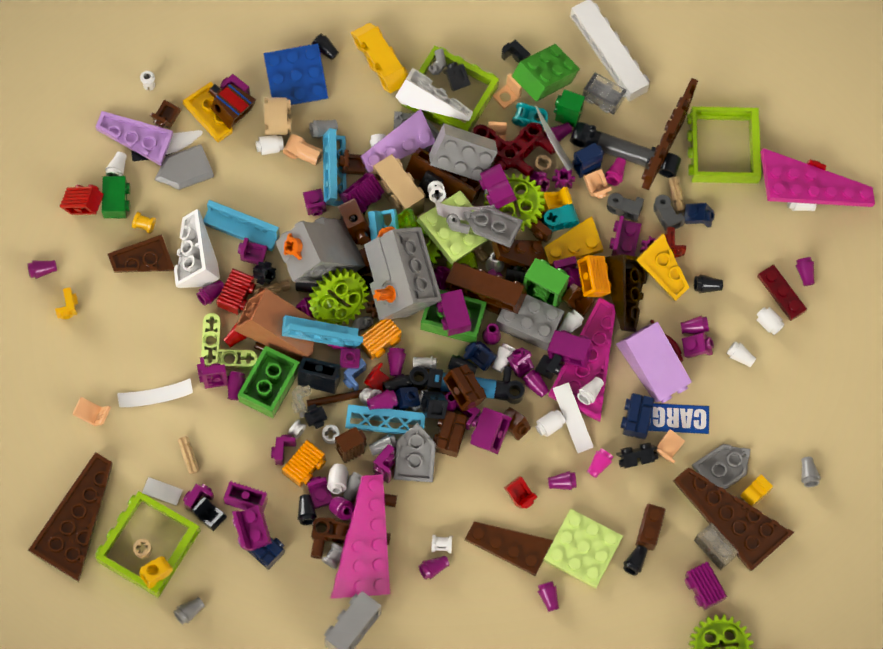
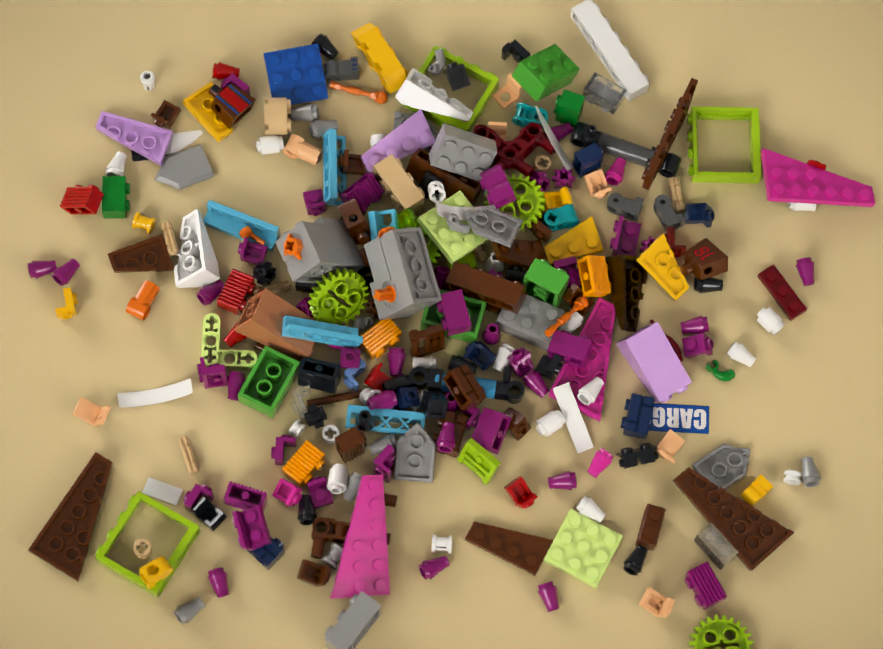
(65, 272): none -> magenta cone
(141, 304): none -> orange piece
(169, 238): none -> tan axle
(218, 580): none -> magenta cone
(223, 70): none -> red cone
(247, 232): none -> orange hand
(287, 492): none -> dark pink bracket
(306, 113): none -> light grey cone
(313, 573): none -> reddish brown bracket
(341, 507): magenta brick -> none
(342, 69): none -> dark grey leg
(365, 424): none -> black cone
(379, 97): none -> orange piece
(433, 340): none -> reddish brown plate
(446, 439): none -> magenta cone
(479, 461): none -> lime plate
(579, 304): none -> orange piece
(590, 509): none -> white cone
(656, 603): none -> light nougat bracket
(704, 260): none -> reddish brown torso
(720, 375): none -> green arm
(792, 477): none -> white bush

